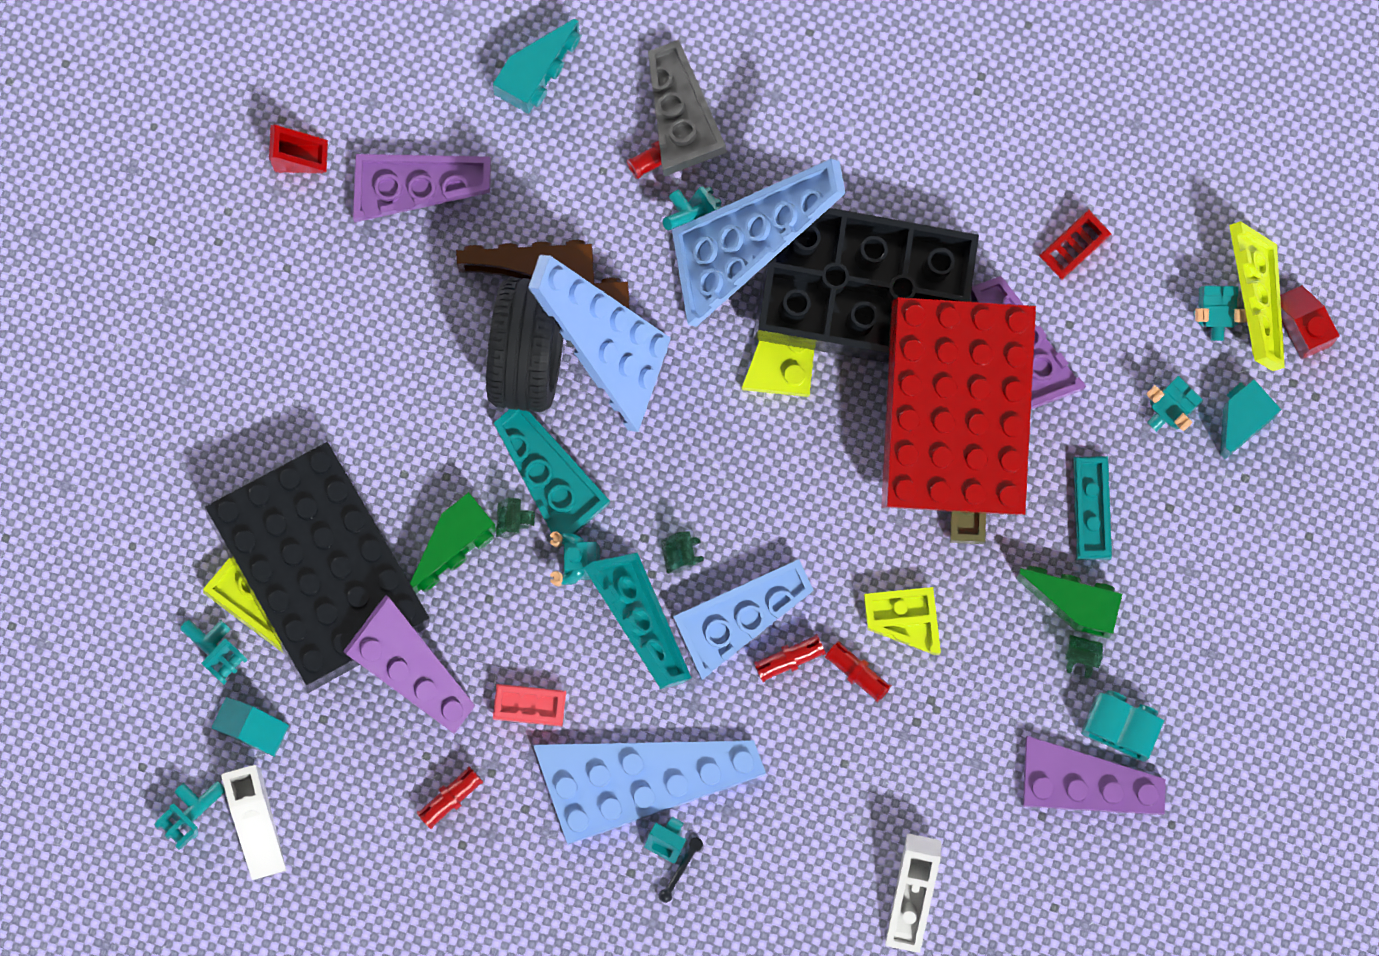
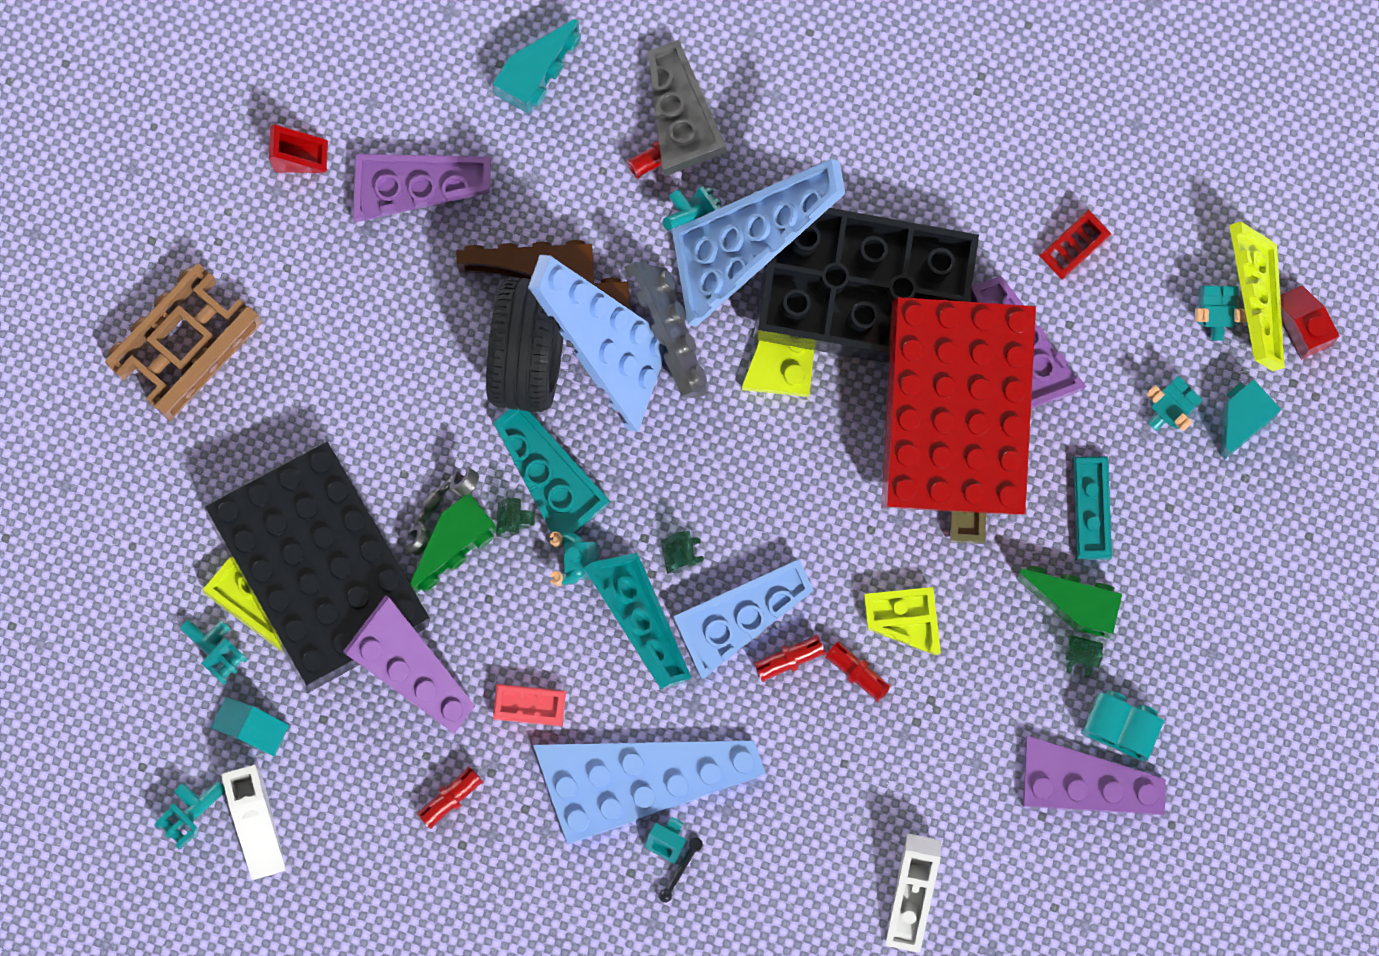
(201, 360): none -> medium nougat fence
(458, 485): none -> flat silver piece
(669, 327): none -> flat silver wing

